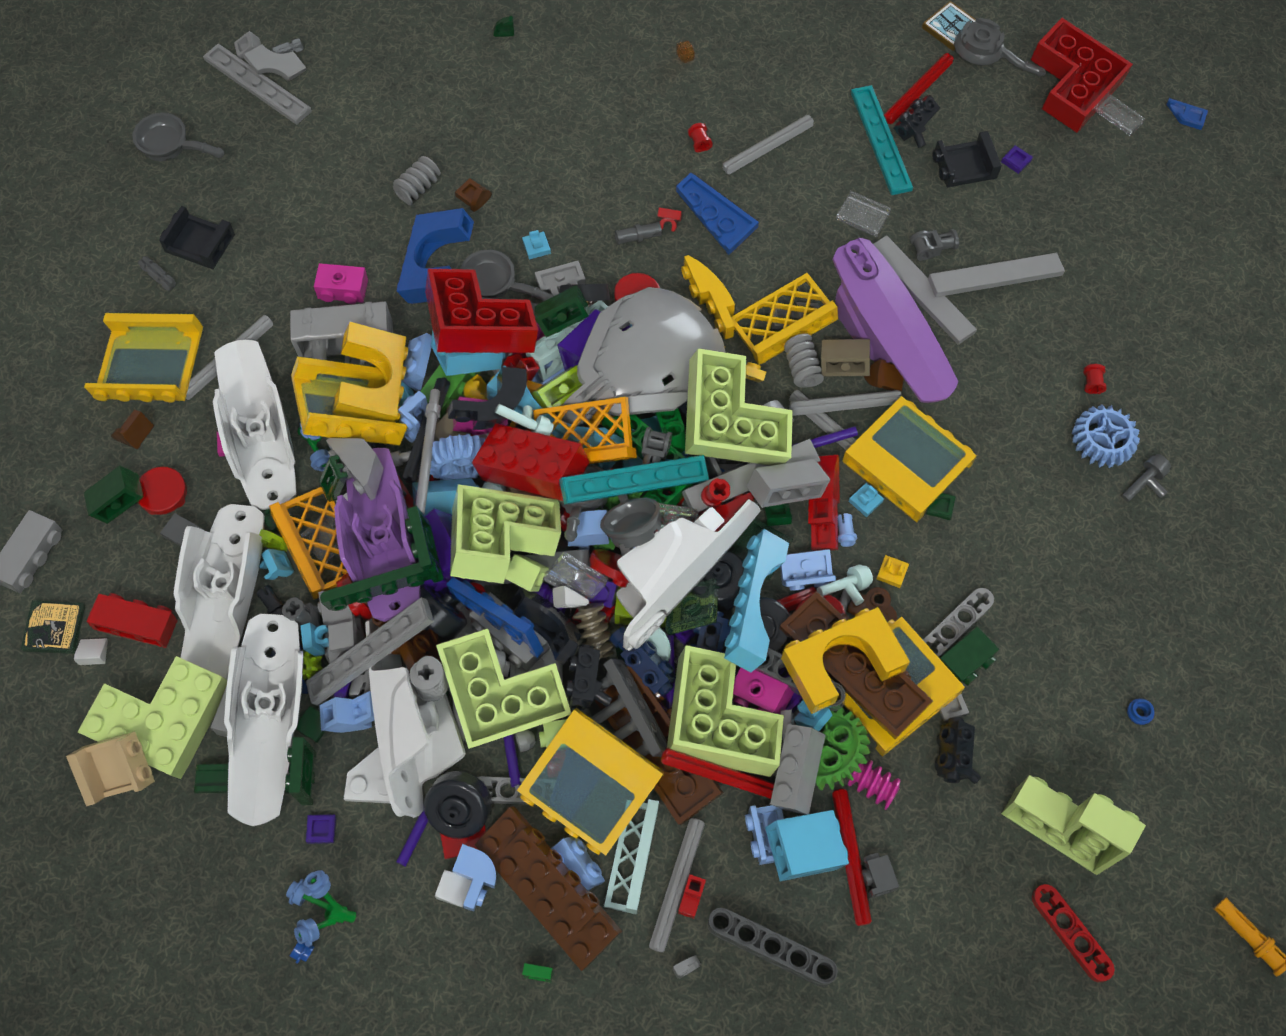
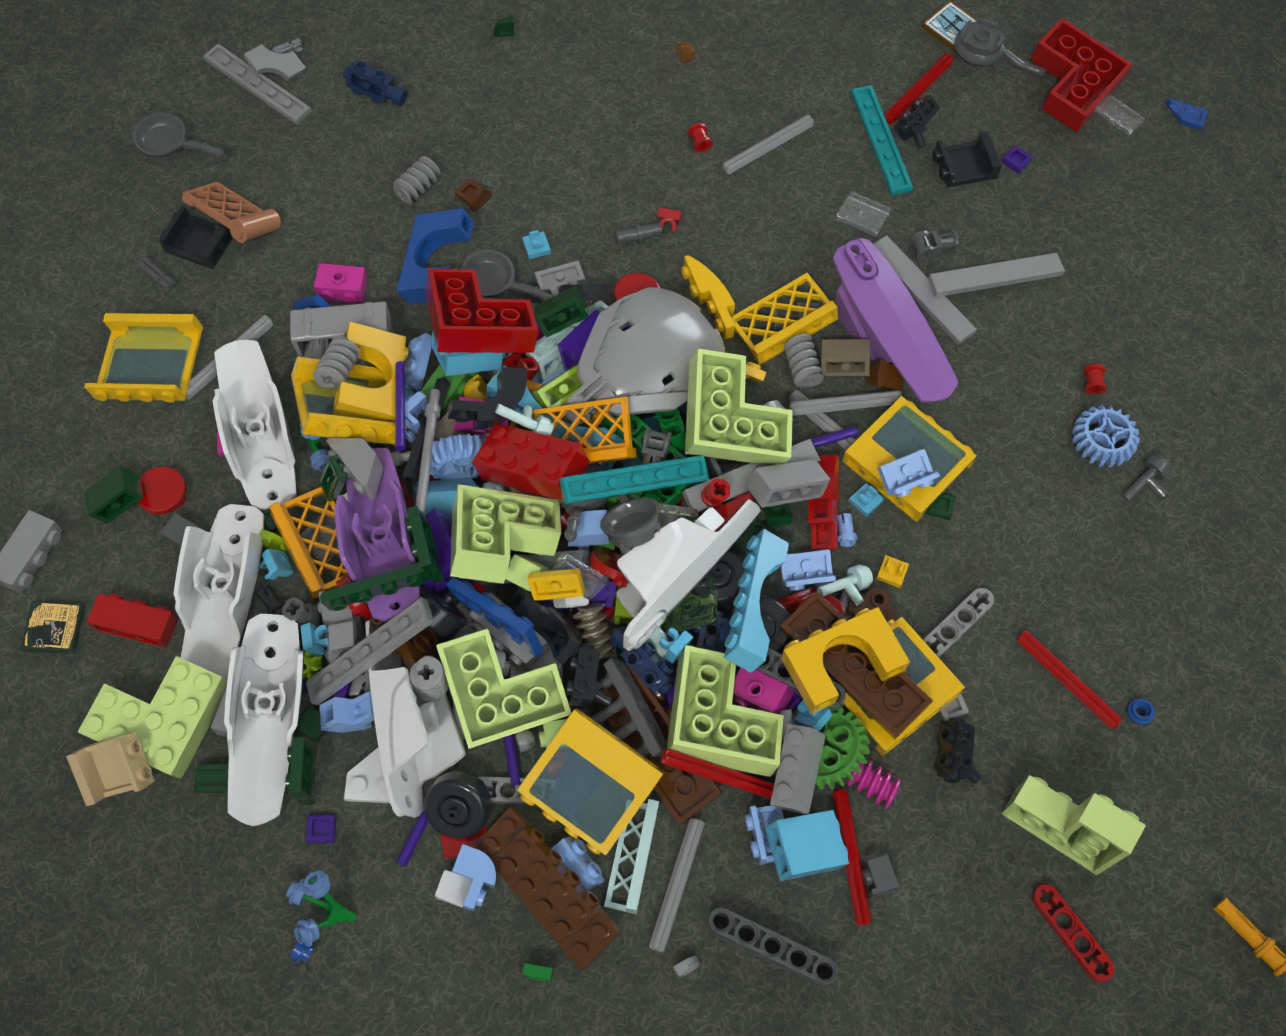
(91, 651): white slope -> none
(133, 430): reddish brown tile -> none
(246, 43): light grey slope -> none
(246, 225): none -> nougat piece
(312, 301): none -> blue tile
(336, 362): none -> light grey piece
(373, 83): none -> dark blue brick
(400, 406): none -> dark purple bar
(556, 584): none -> yellow plate
(676, 646): none -> medium azure tile
(691, 896): red piece -> none
(718, 214): blue wing -> none
(907, 473): none -> light blue bracket
(970, 656): dark green brick -> none
(1069, 679): none -> red axle

